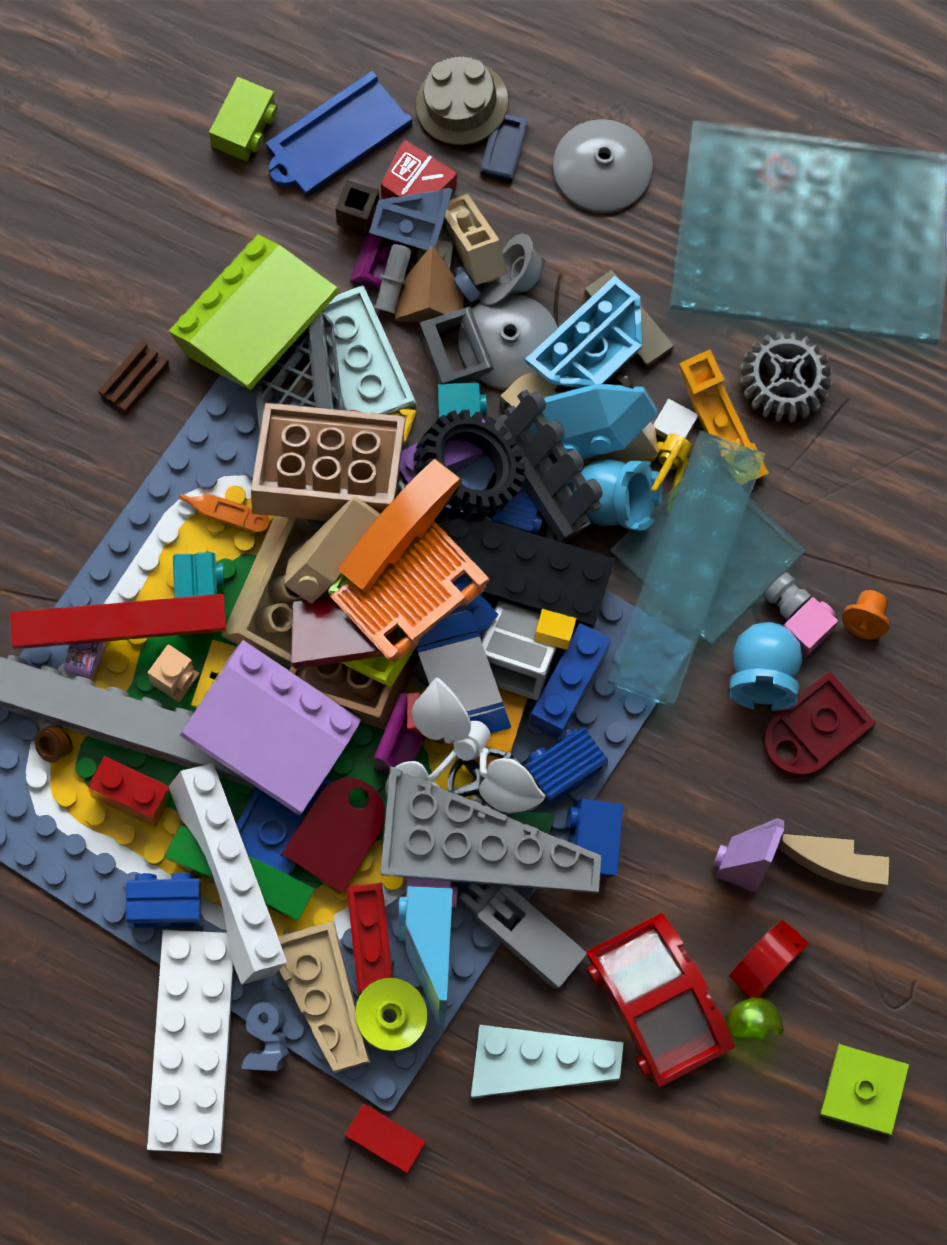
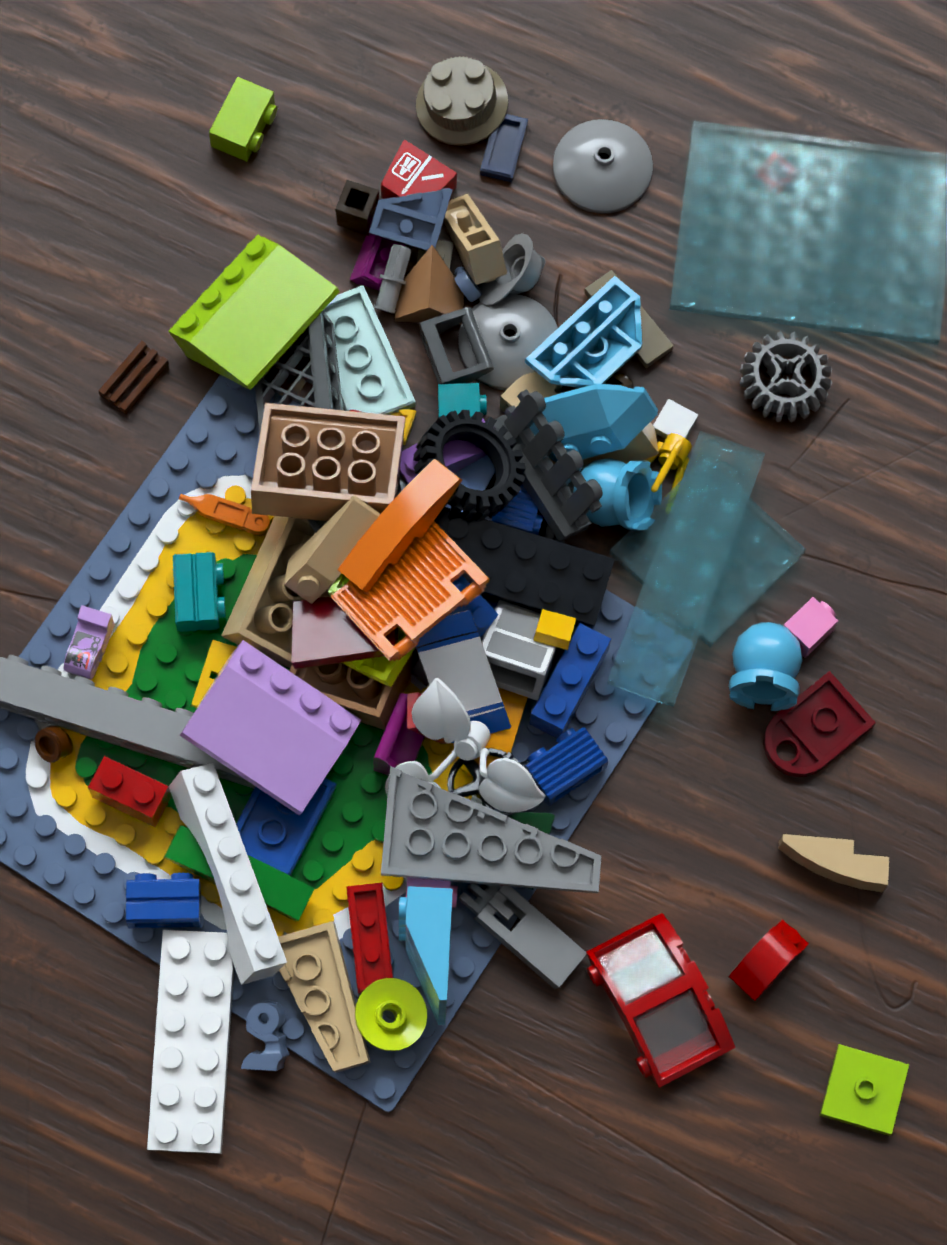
(118, 621): red tile -> none
(173, 673): light nougat brick -> none
(335, 136): piece -> none
(335, 834): dark red tile -> none
(385, 1139): red tile -> none
(531, 1060): light aqua wing -> none
(597, 829): blue brick -> none
(712, 402): light orange slope -> none
(749, 855): lavender wedge -> none
(754, 1018): clear neon green hair -> none
(787, 595): light grey wheel -> none
(867, 616): orange piece -> none

